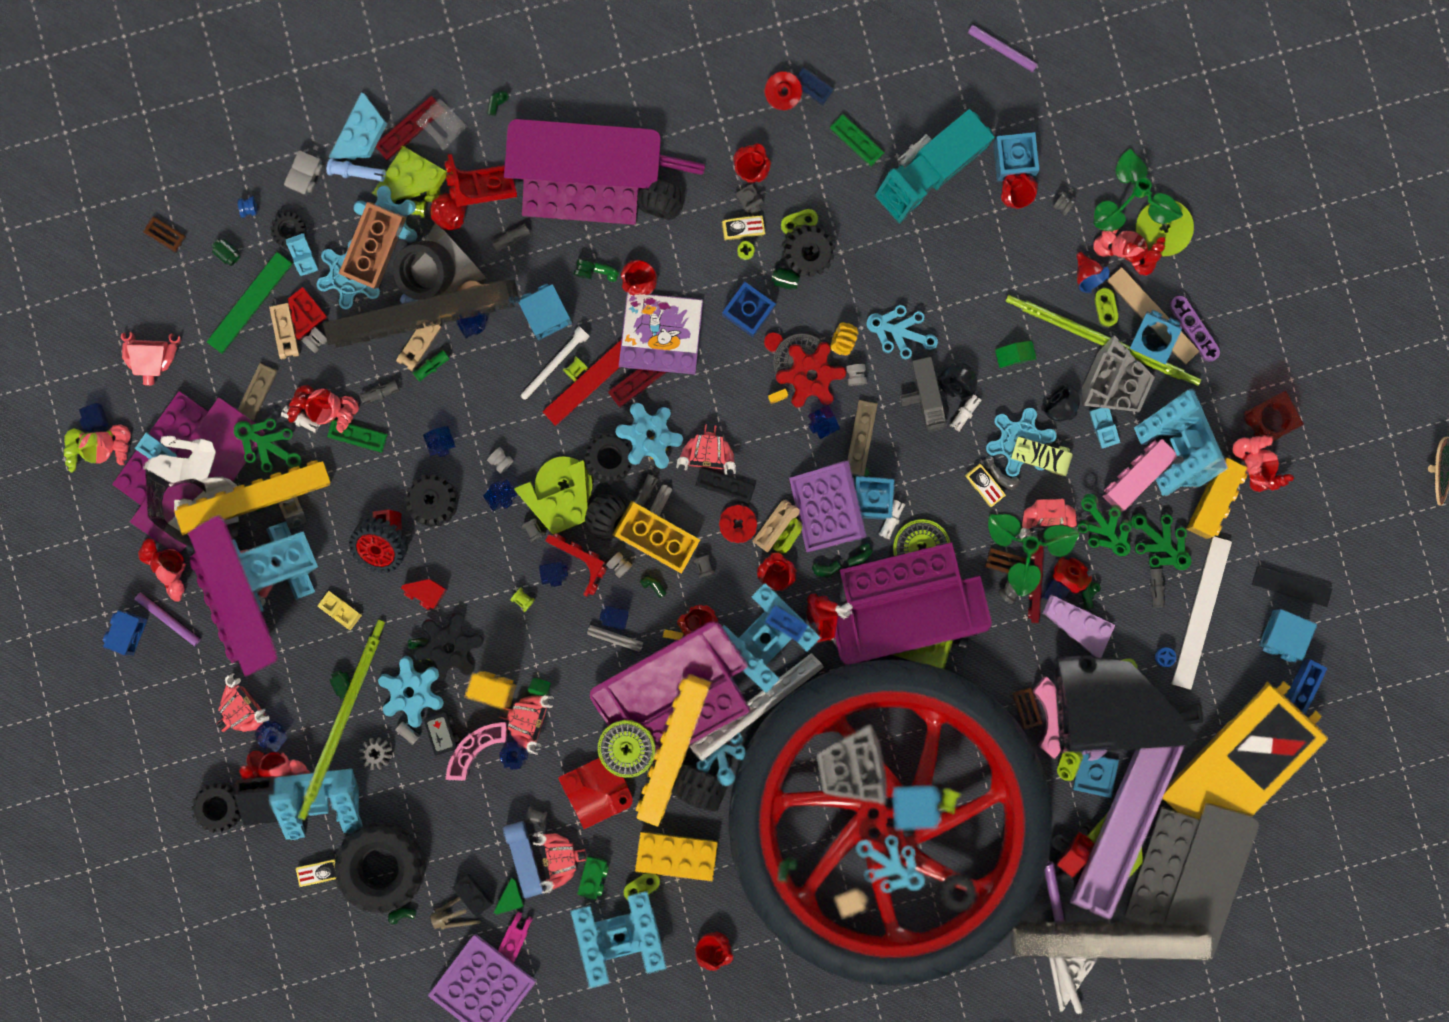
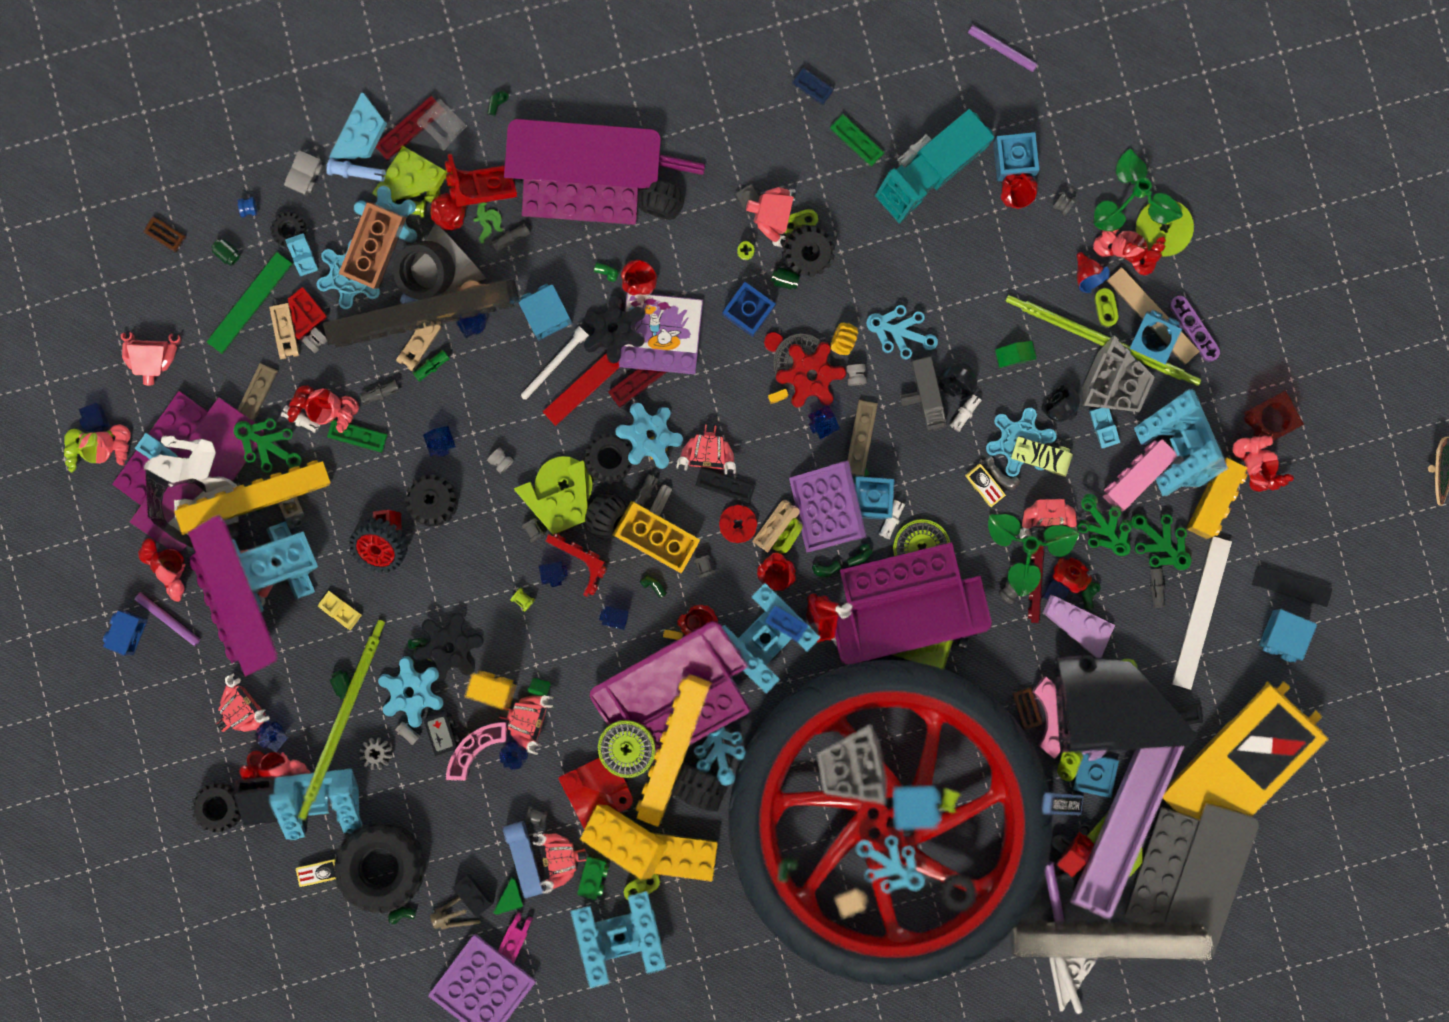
(426, 591): red slope -> none
(490, 215): none -> bright green piece
(500, 495): clear blue brick -> none
(575, 369): lime bush -> none
(584, 269): dark green wheel -> none
(615, 638): light grey axle -> none
(622, 336): none -> black plate
(623, 565): light grey wheel -> none
(624, 841): none -> yellow brick
(713, 951): red hair -> none
(743, 227): slope -> none
(752, 163): red hair -> none
(759, 705): white tile -> none
(772, 213): none -> coral torso
(774, 88): red dish -> none
(990, 558): reddish brown tile -> none
(1062, 804): none -> tile
(1168, 658): blue wheel -> none
(1306, 684): blue brick -> none

